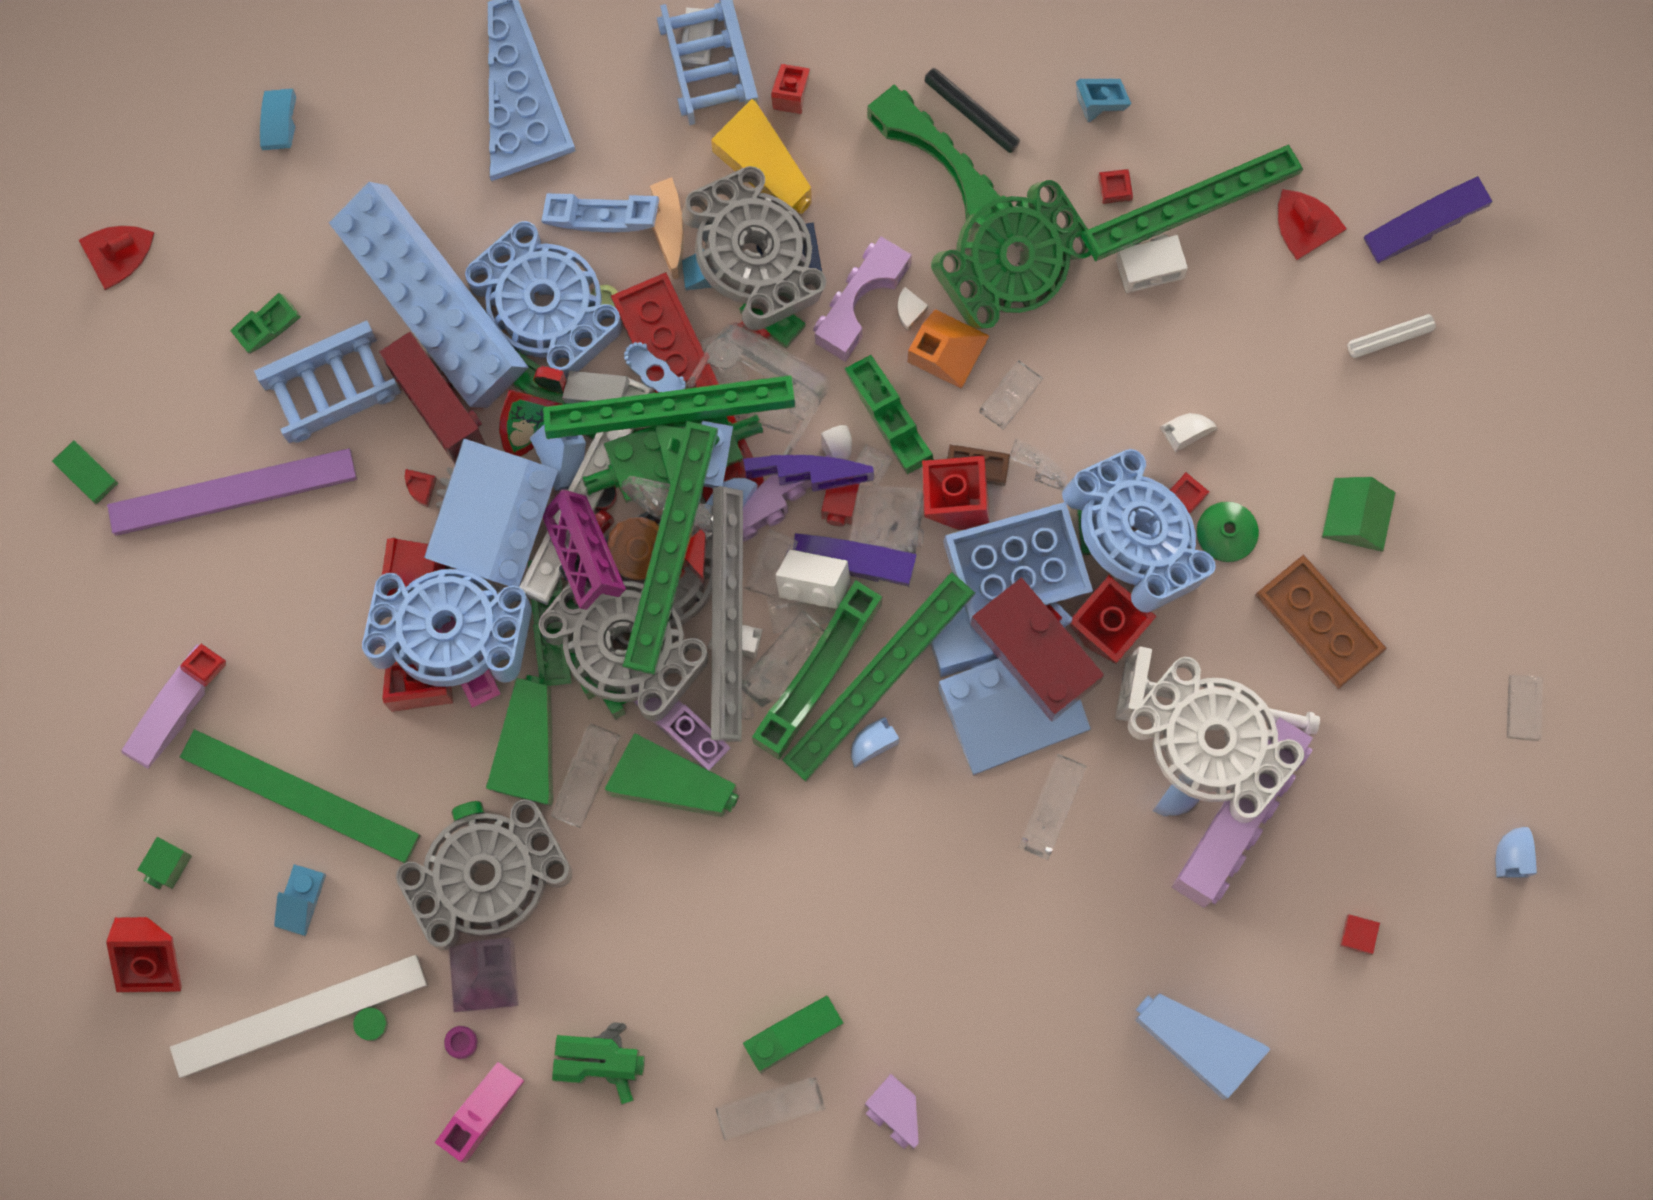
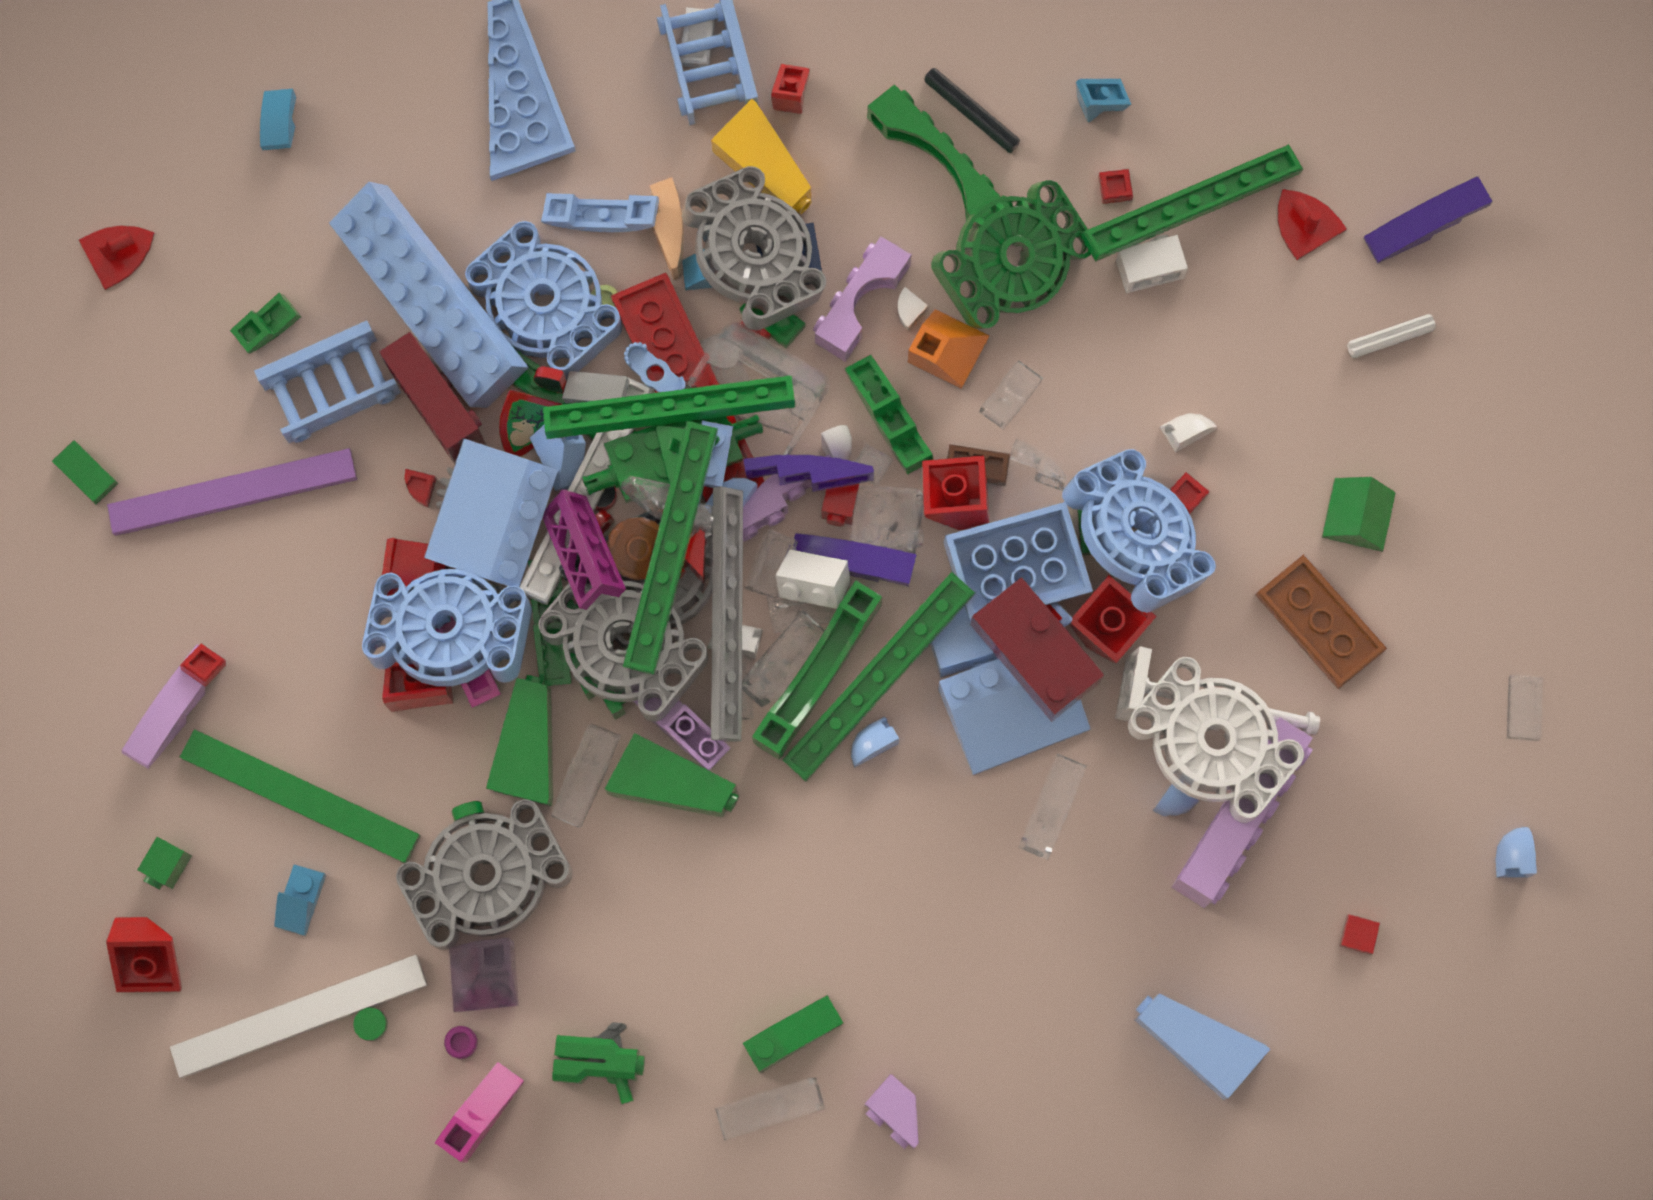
(1220, 544): green dish -> none

